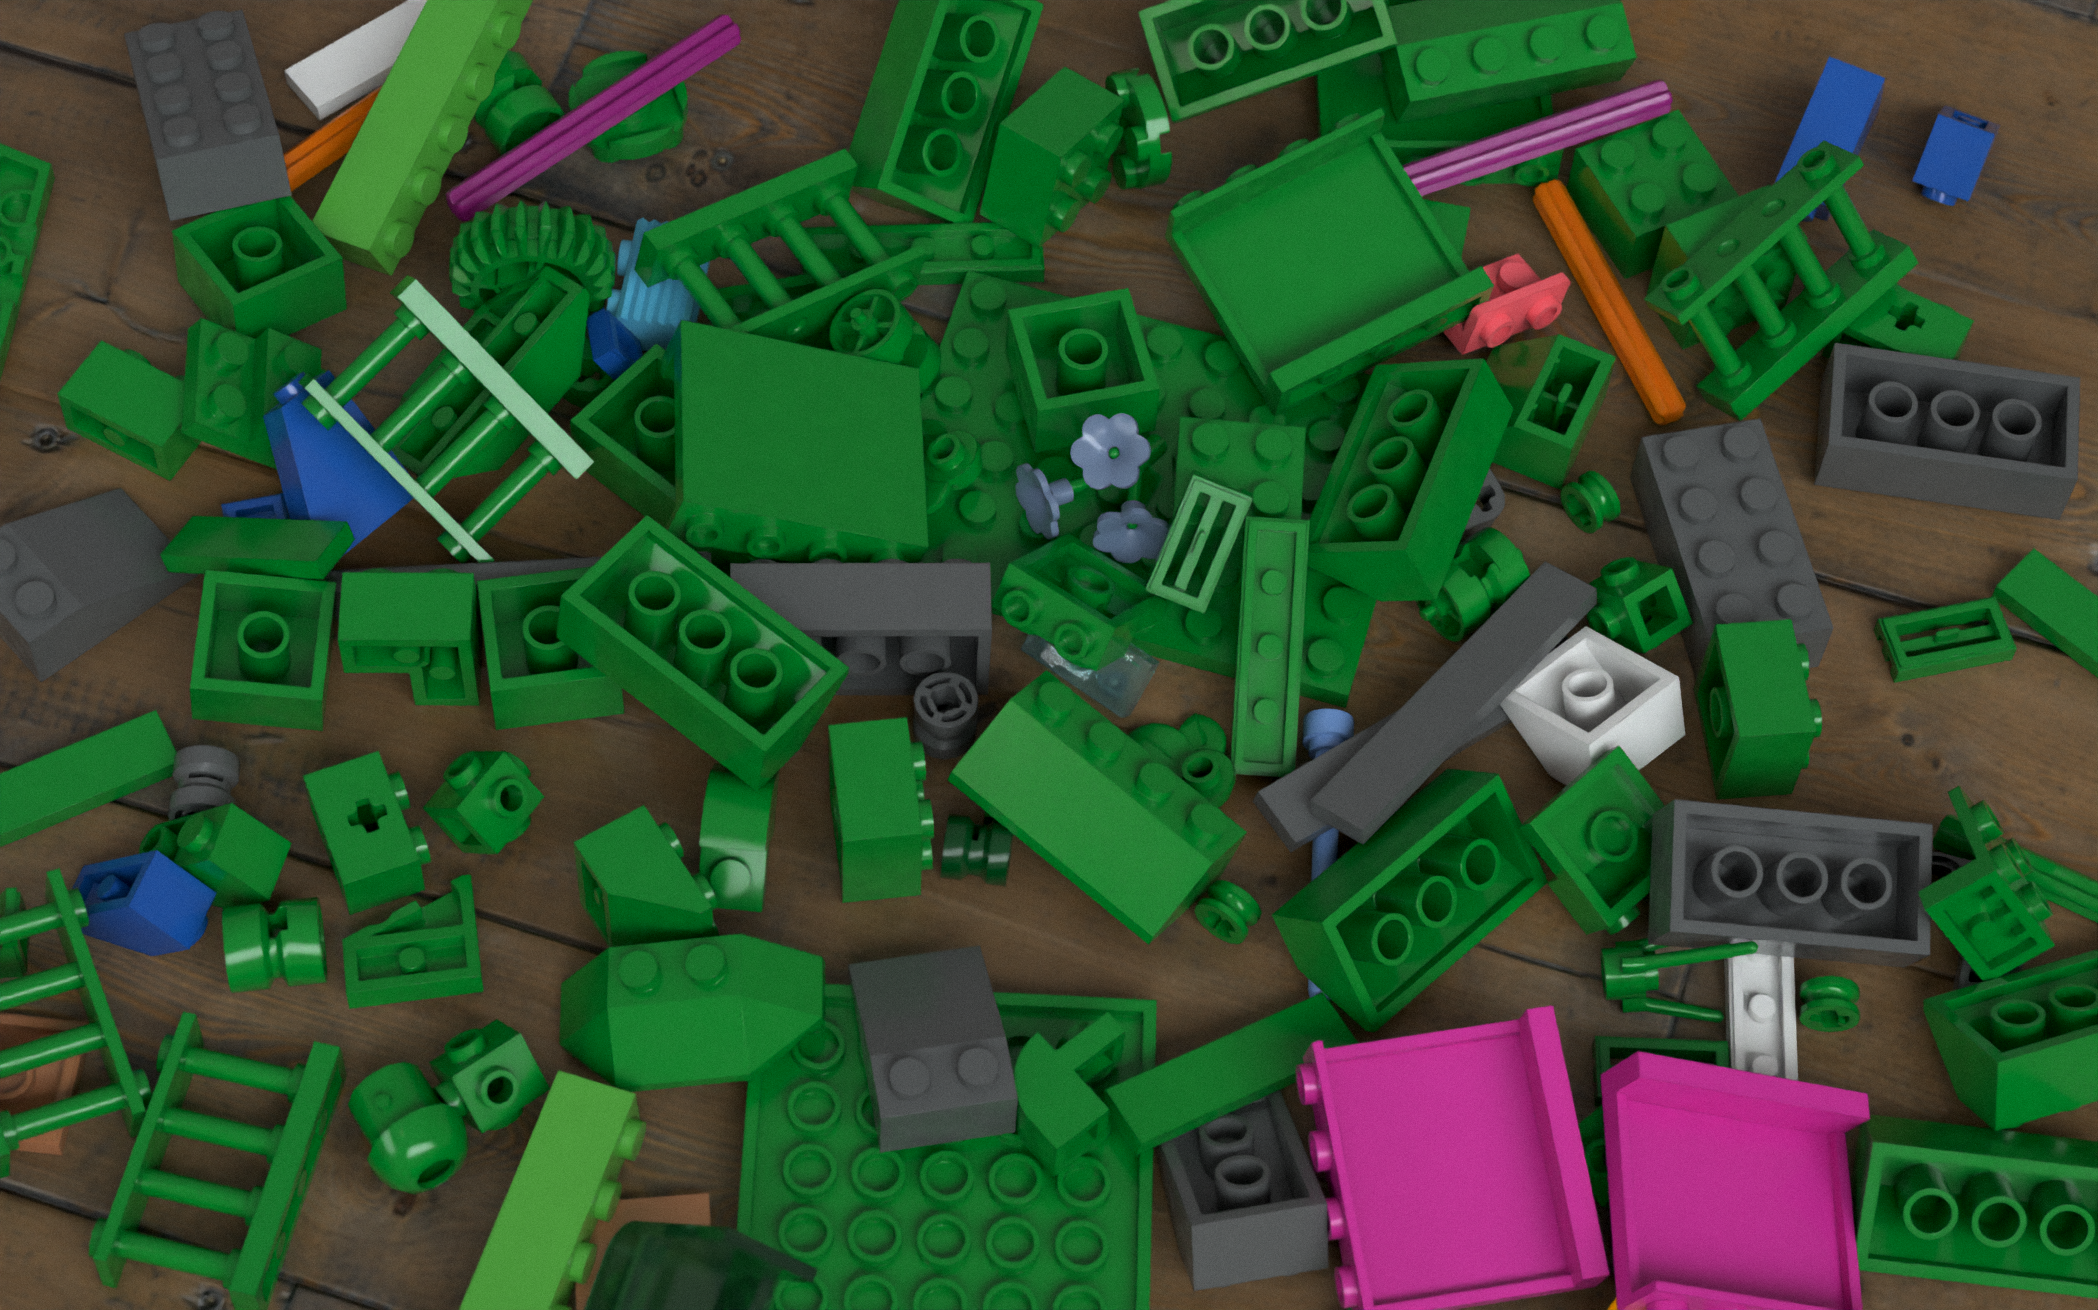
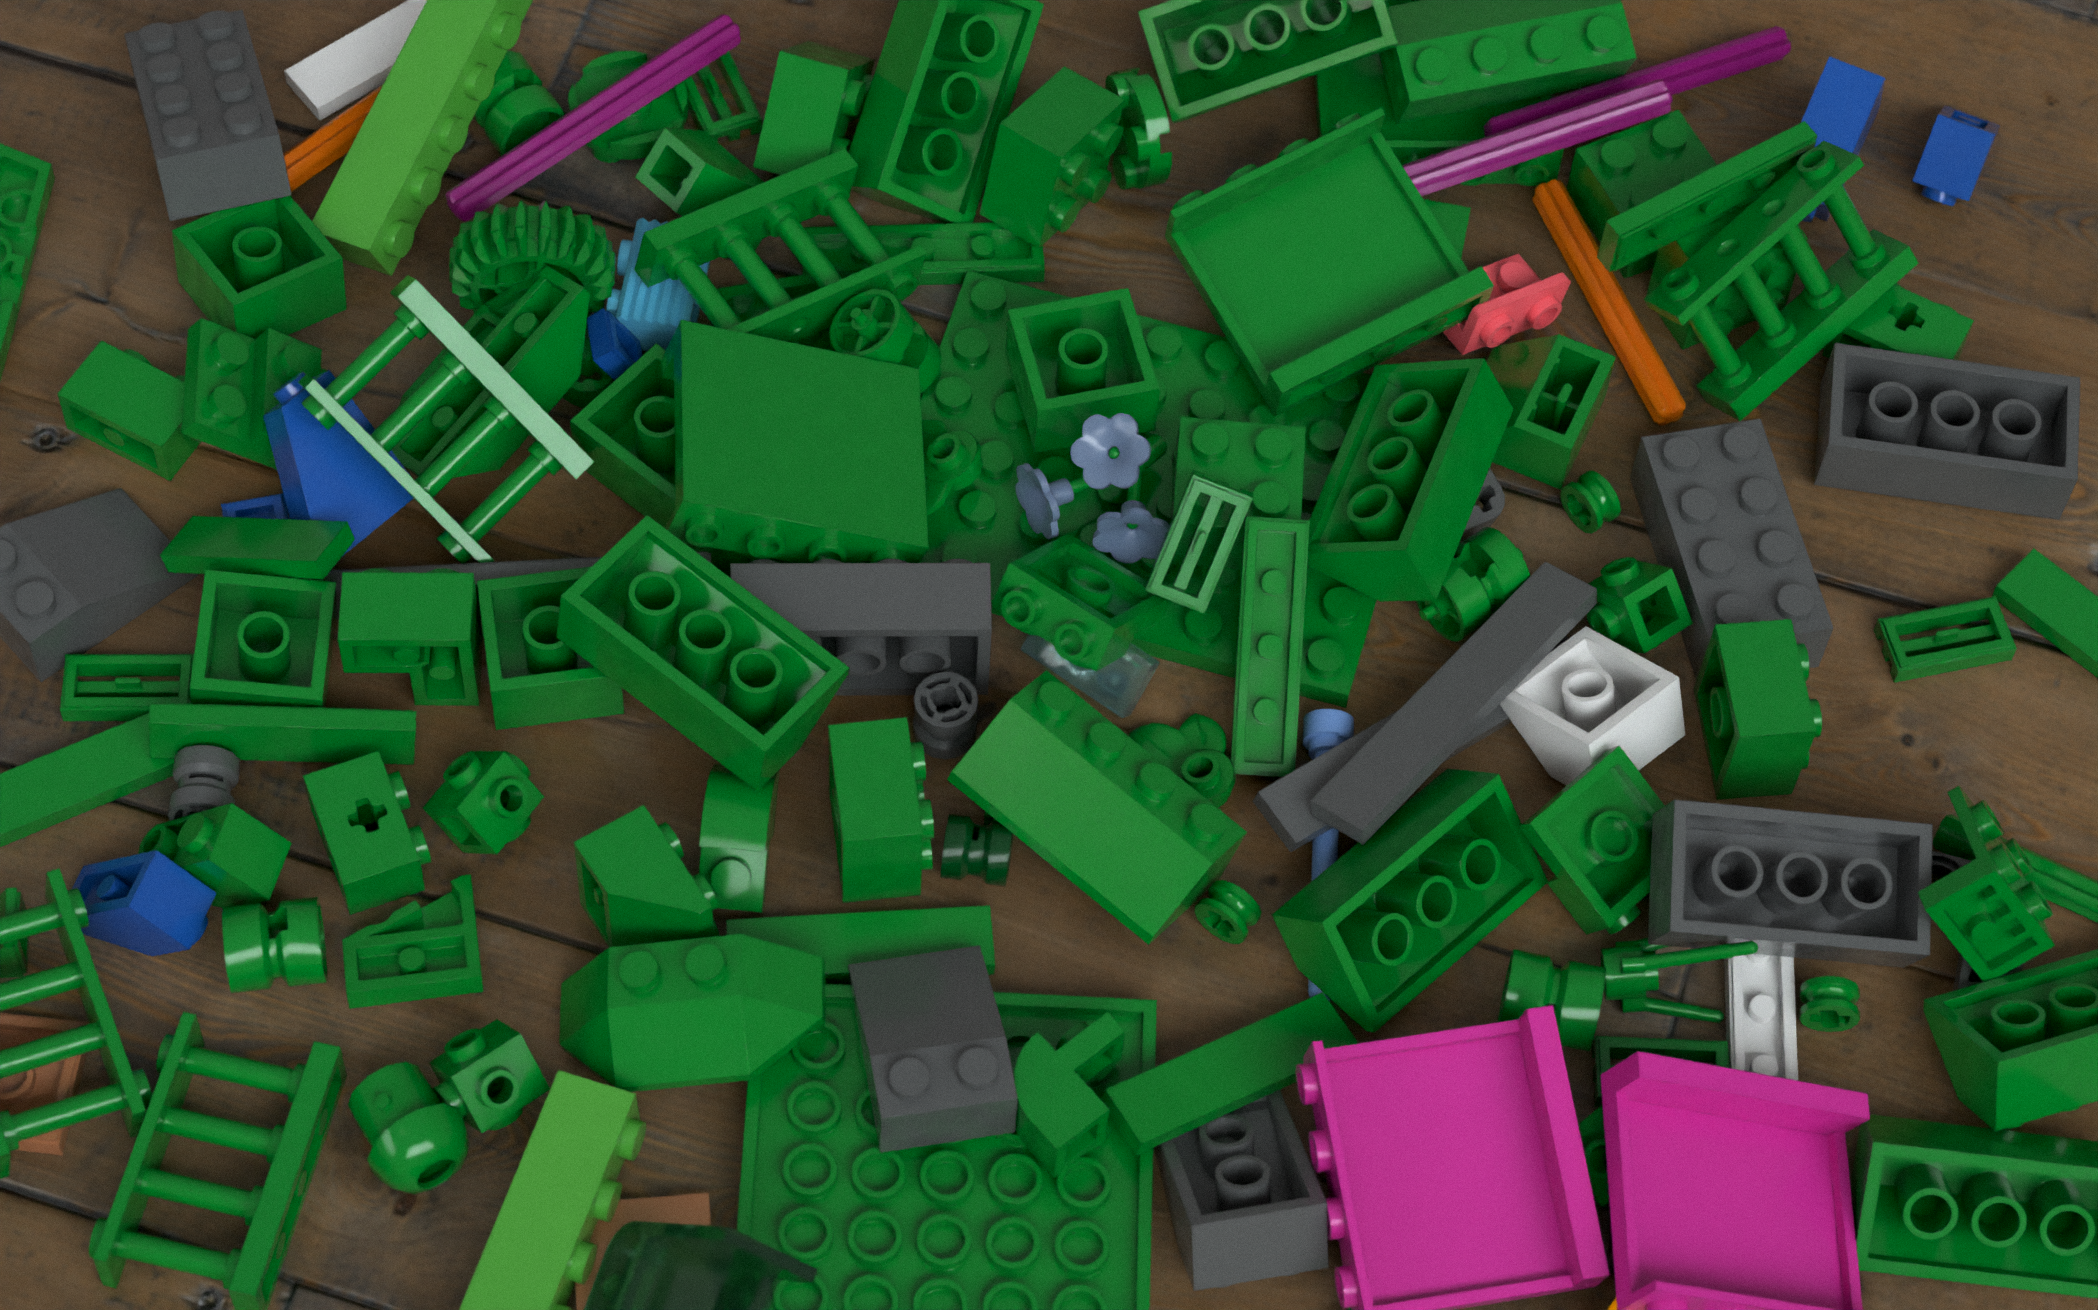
(123, 697): none -> green tile
(284, 732): none -> green tile
(693, 171): none -> green slope
(727, 124): none -> green tile
(810, 105): none -> green brick
(875, 935): none -> green tile
(1572, 990): none -> green wheel
(1678, 74): none -> magenta axle
(1702, 198): none -> green tile

